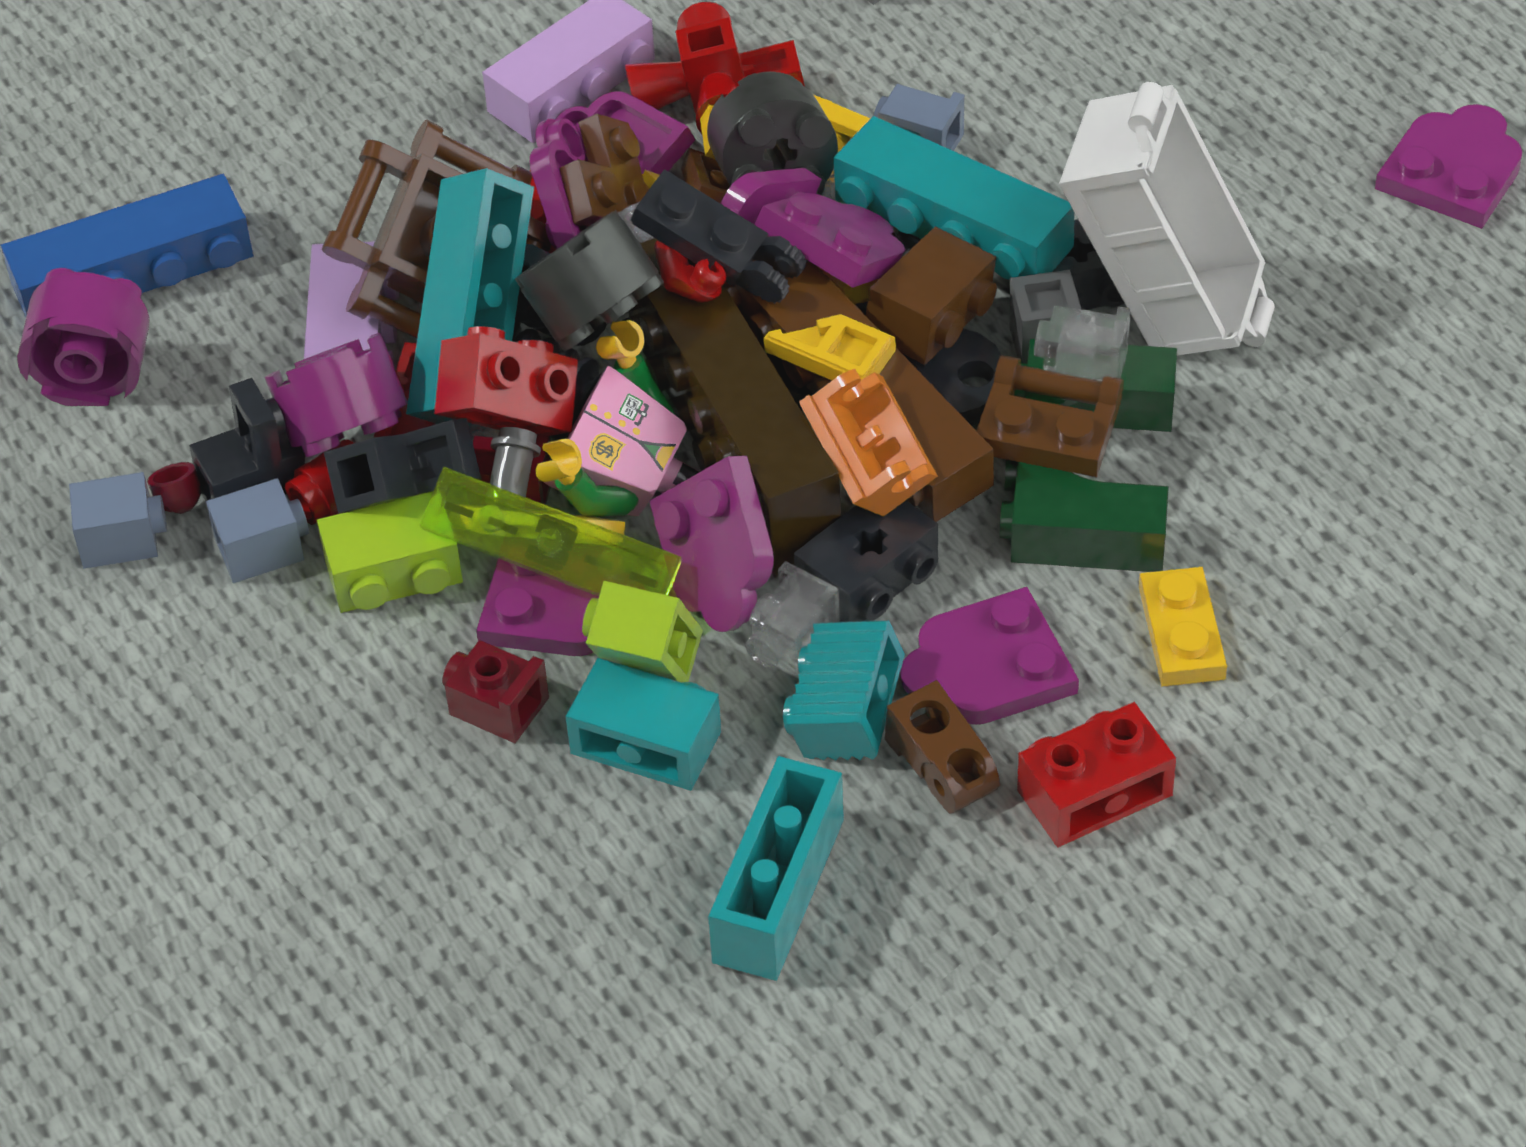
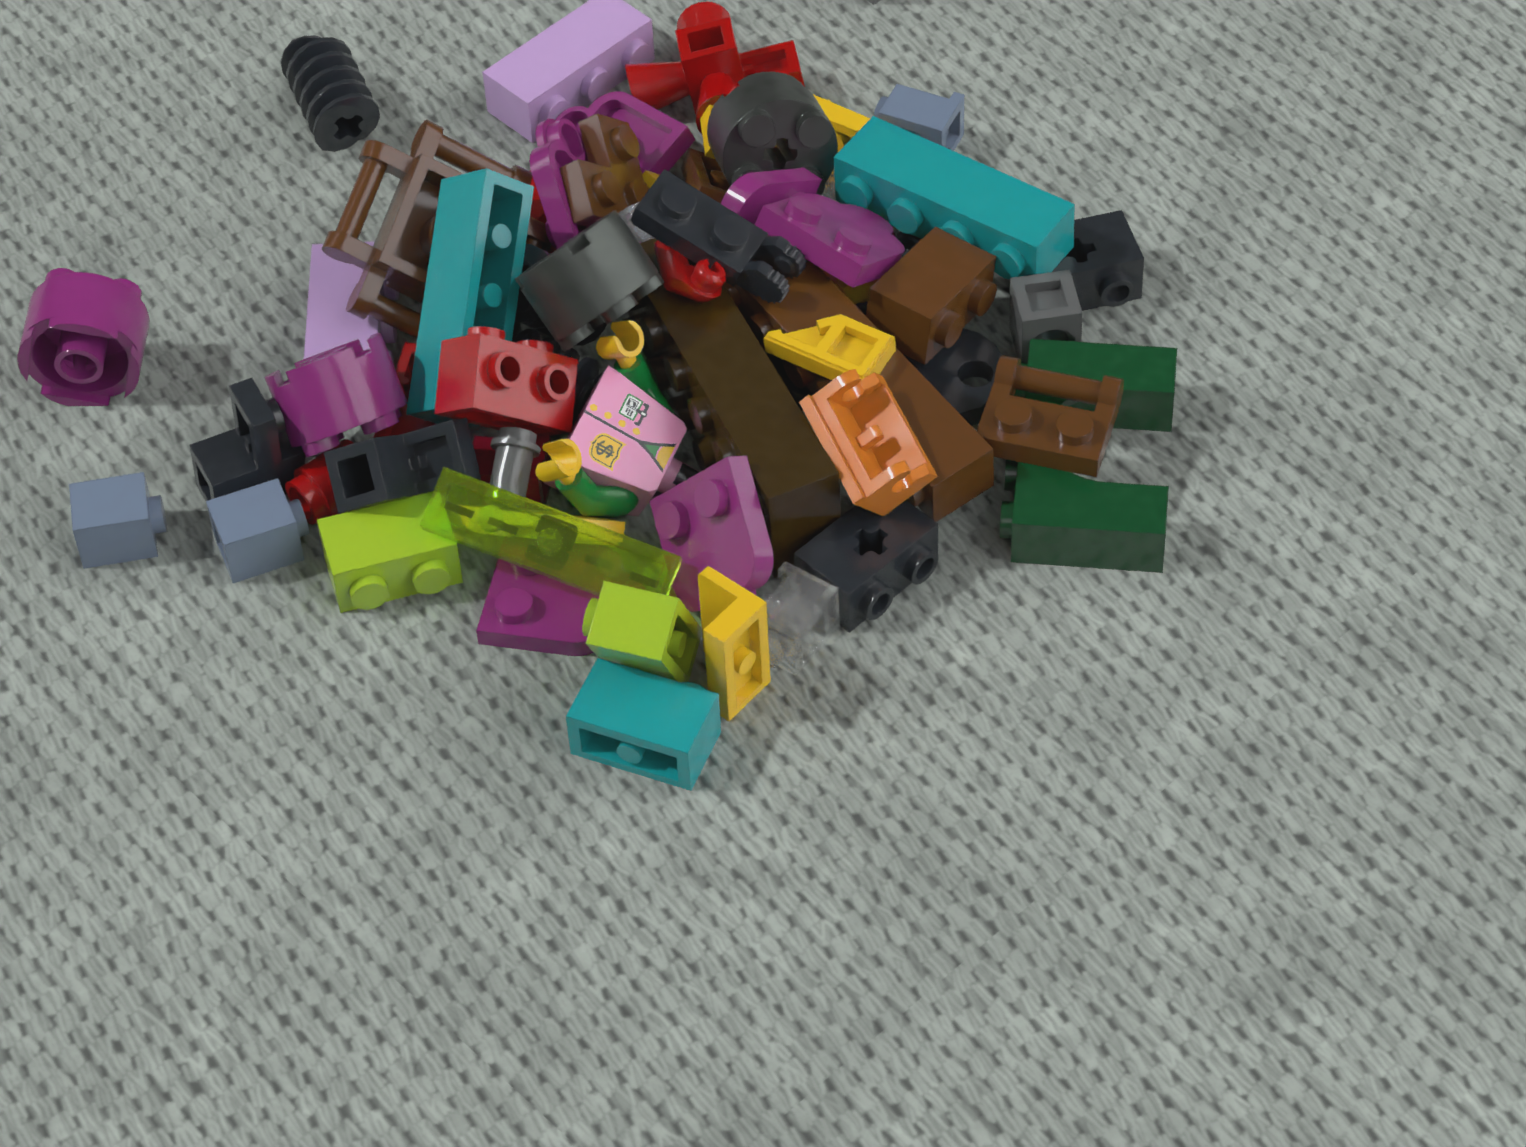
(144, 241): blue brick -> none
(177, 486): dark red hinge -> none
(329, 91): none -> black piece
(495, 689): dark red brick -> none
(733, 641): none -> yellow panel
(776, 868): teal brick -> none
(844, 689): teal brick -> none
(941, 747): reddish brown leg -> none
(991, 658): magenta plate -> none
(1084, 342): clear brick -> none
(1095, 773): red brick -> none
(1166, 224): white container -> none
(1182, 626): yellow plate -> none
(1454, 163): magenta plate -> none

